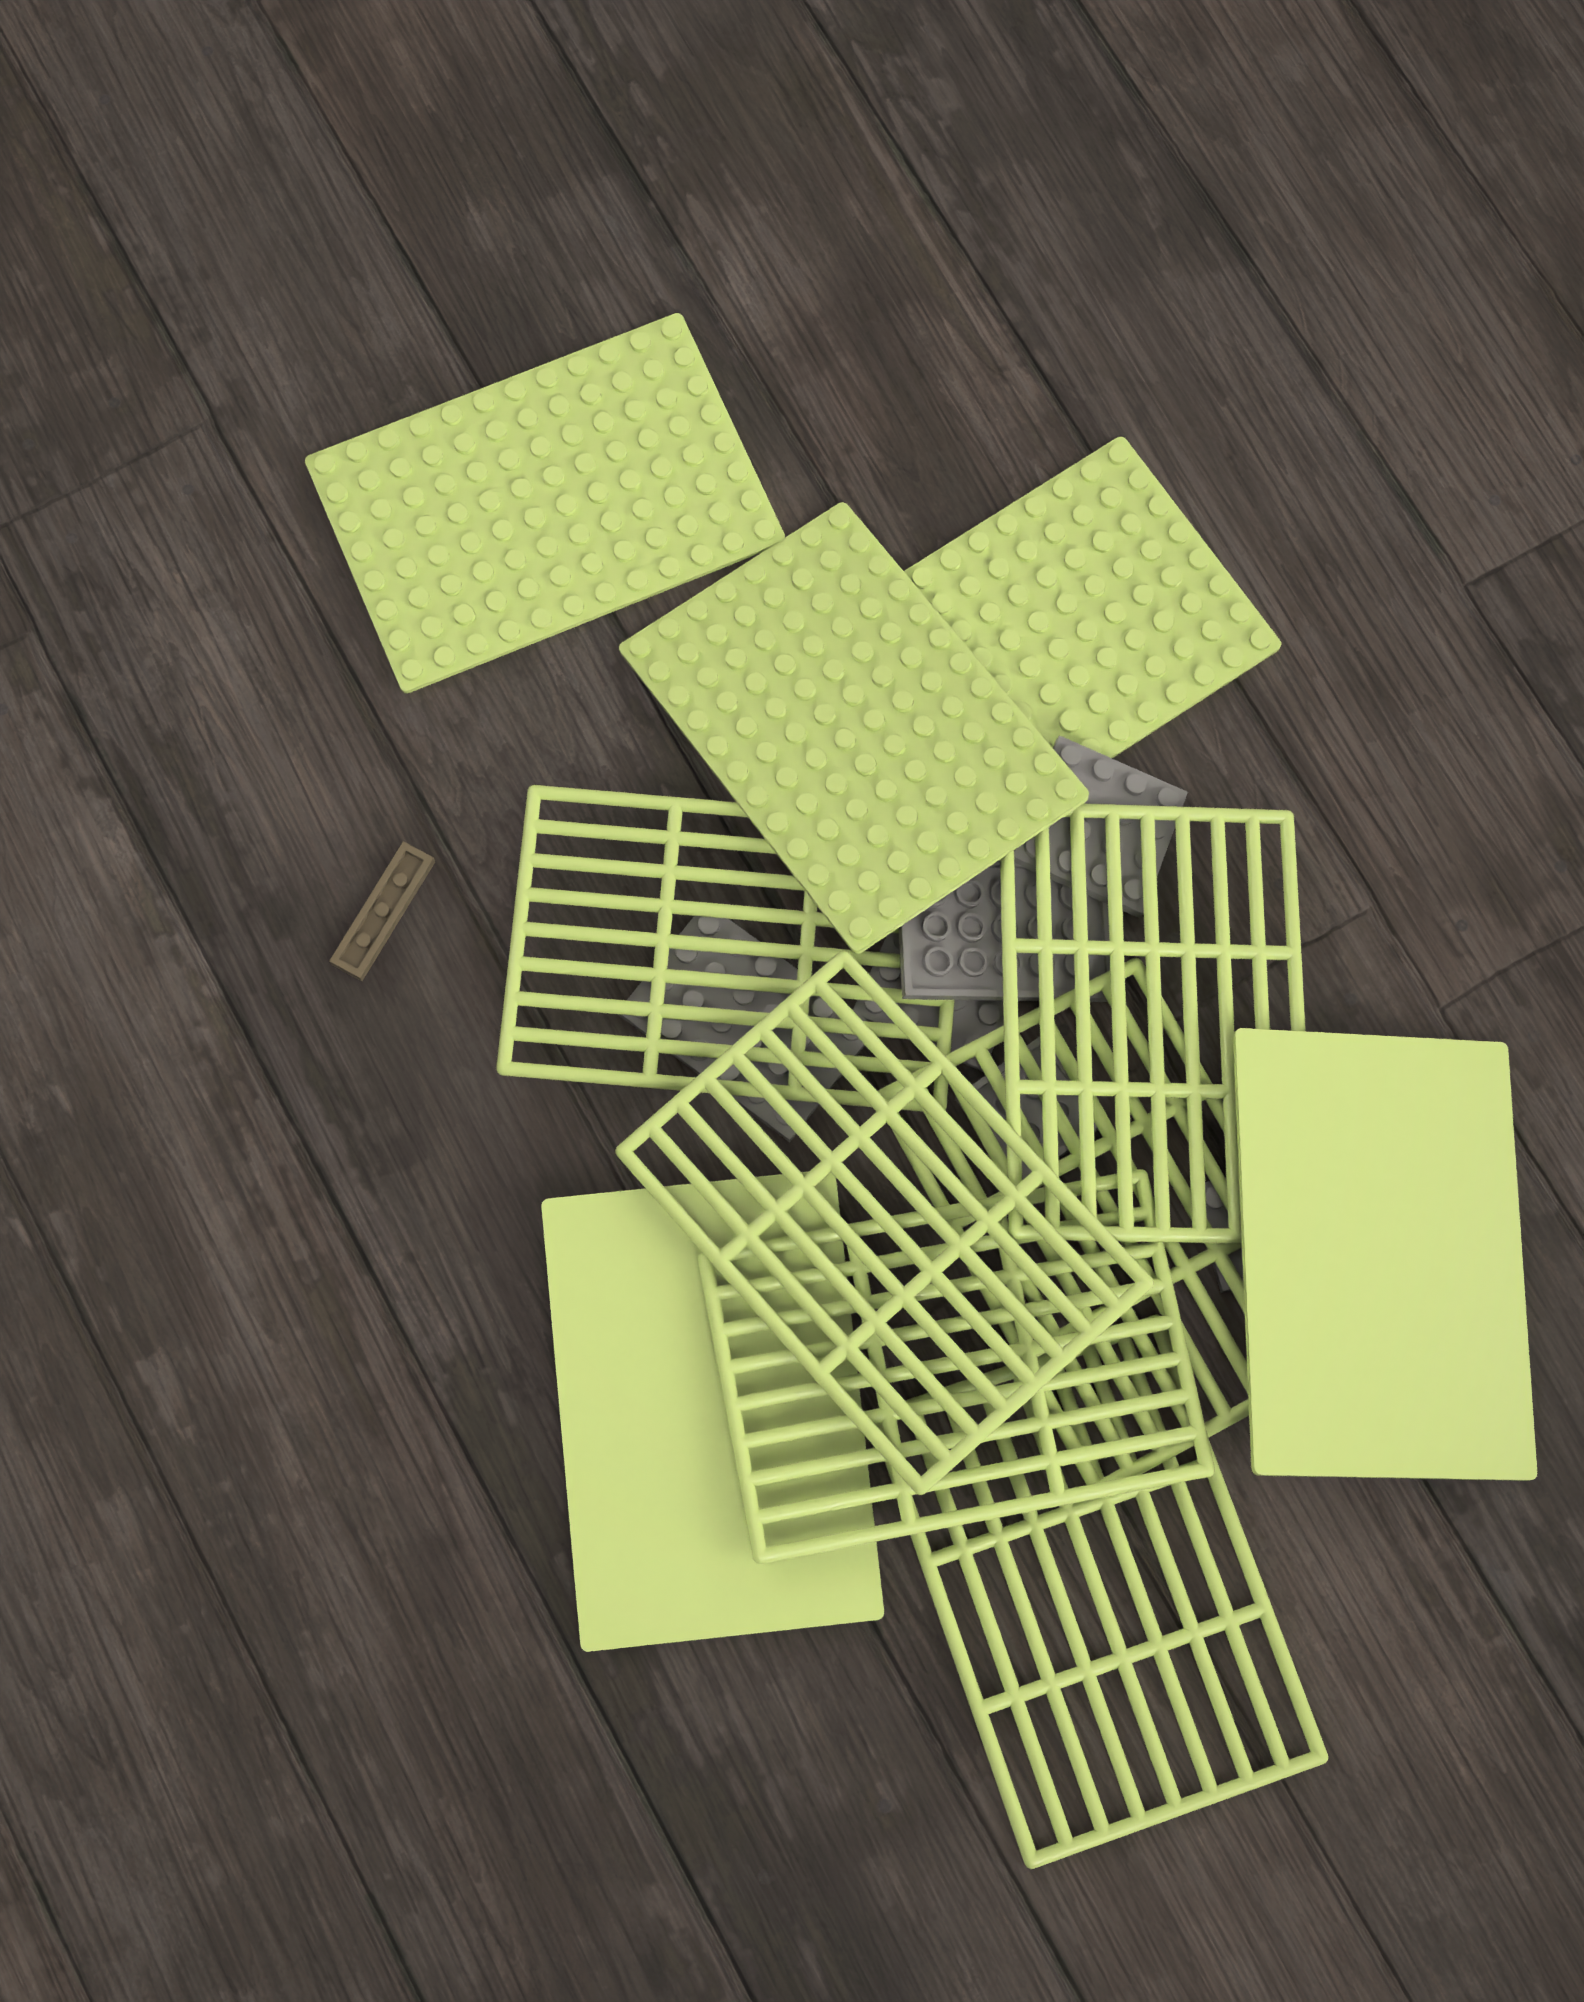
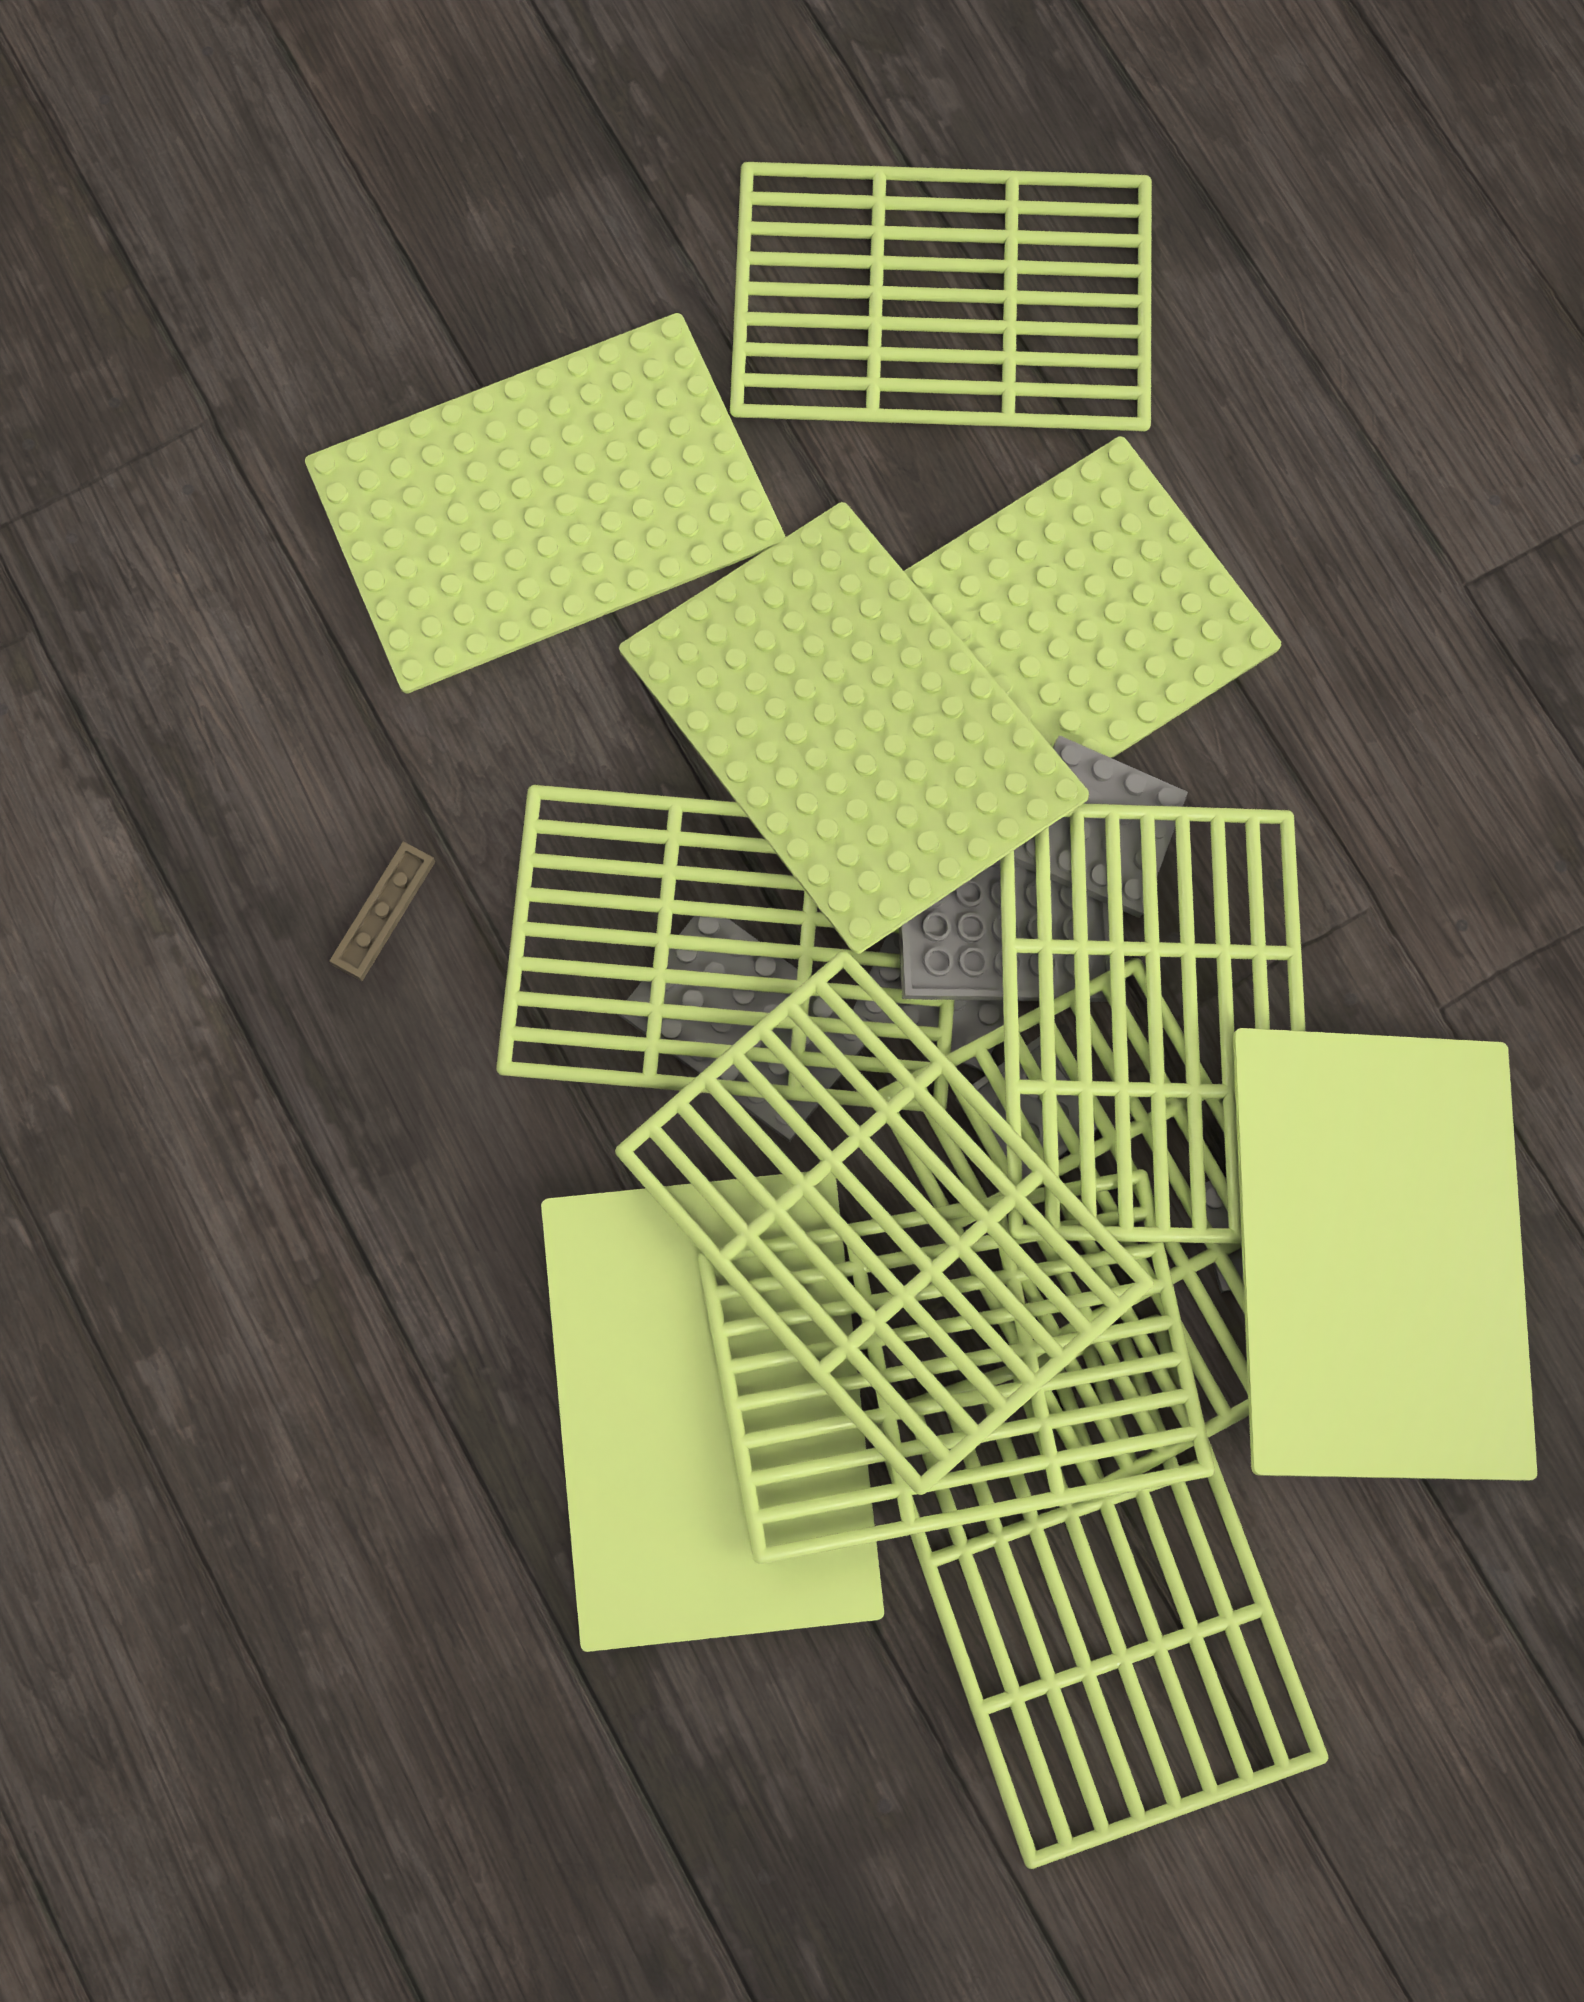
(1008, 297): none -> yellowish green bar

